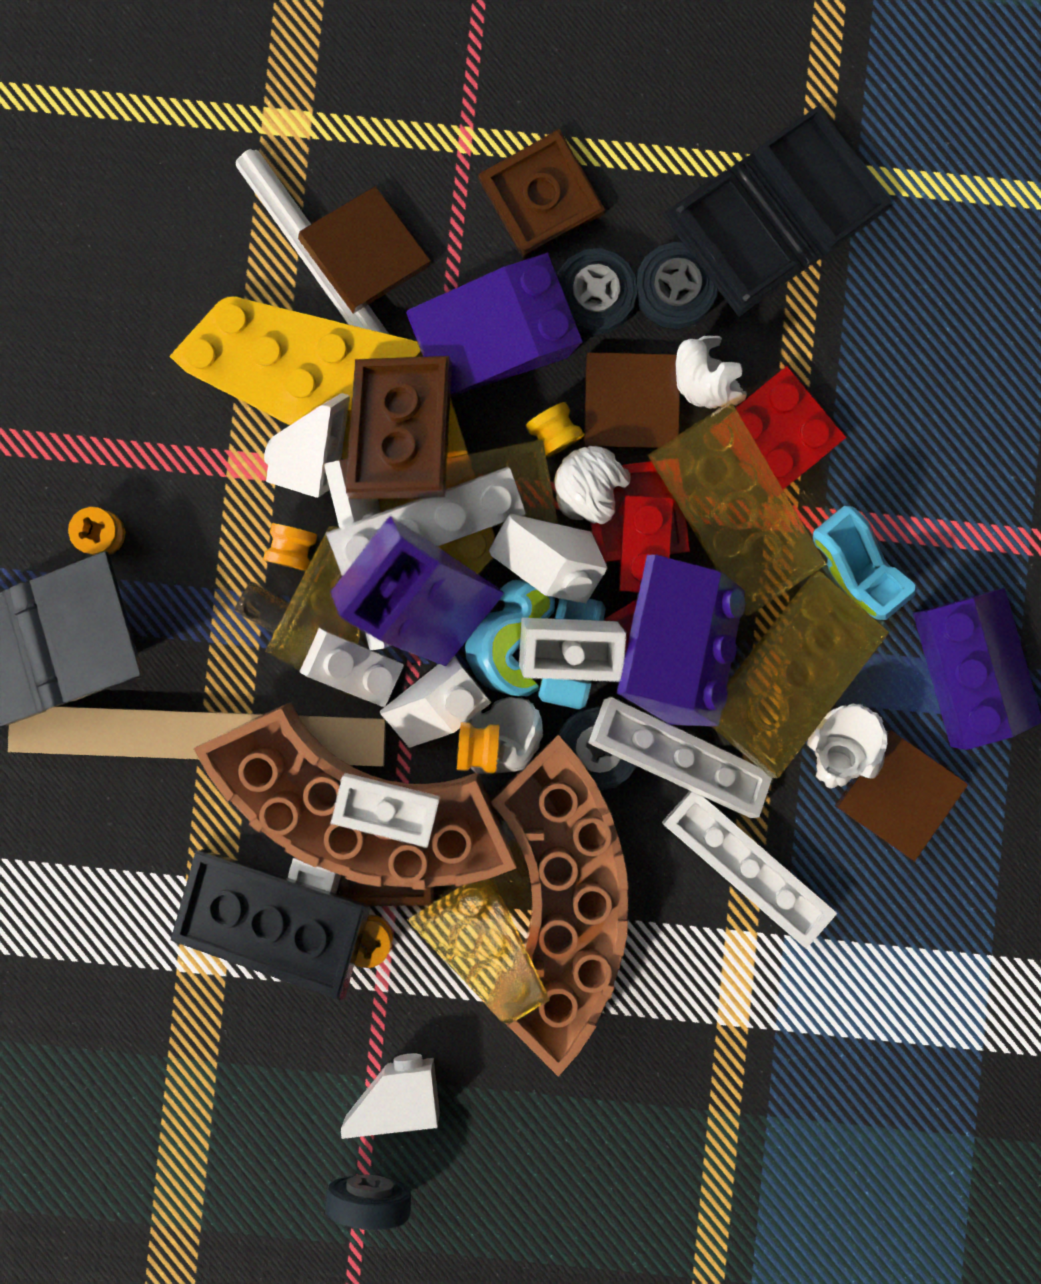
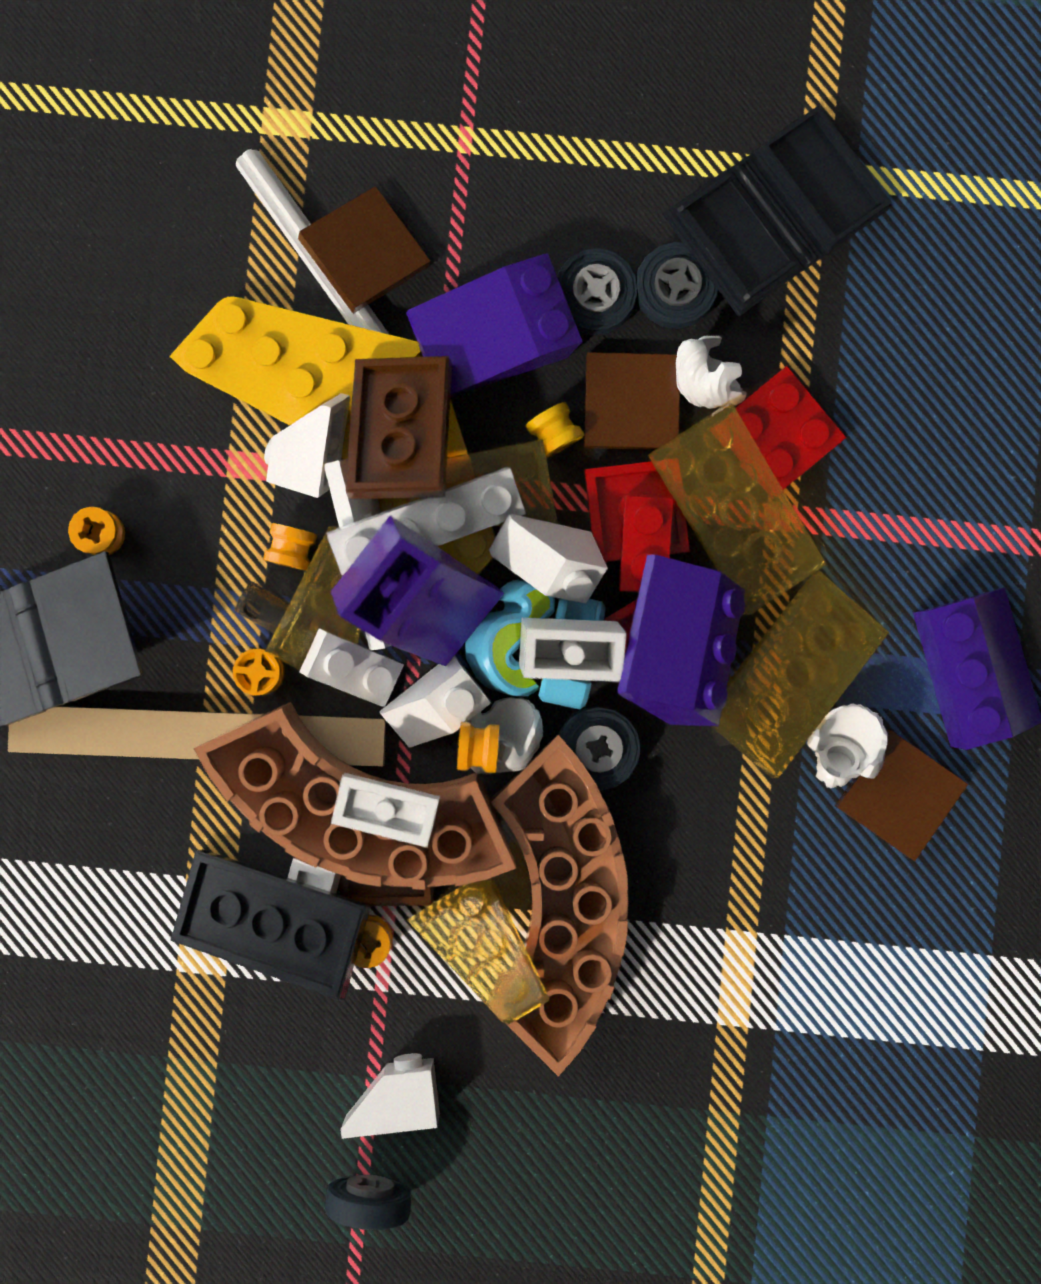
(249, 672): none -> light orange wheel
(541, 194): reddish brown tile -> none
(587, 483): white hair -> none
(680, 758): white plate -> none
(749, 868): white plate -> none
(860, 565): medium azure animal -> none

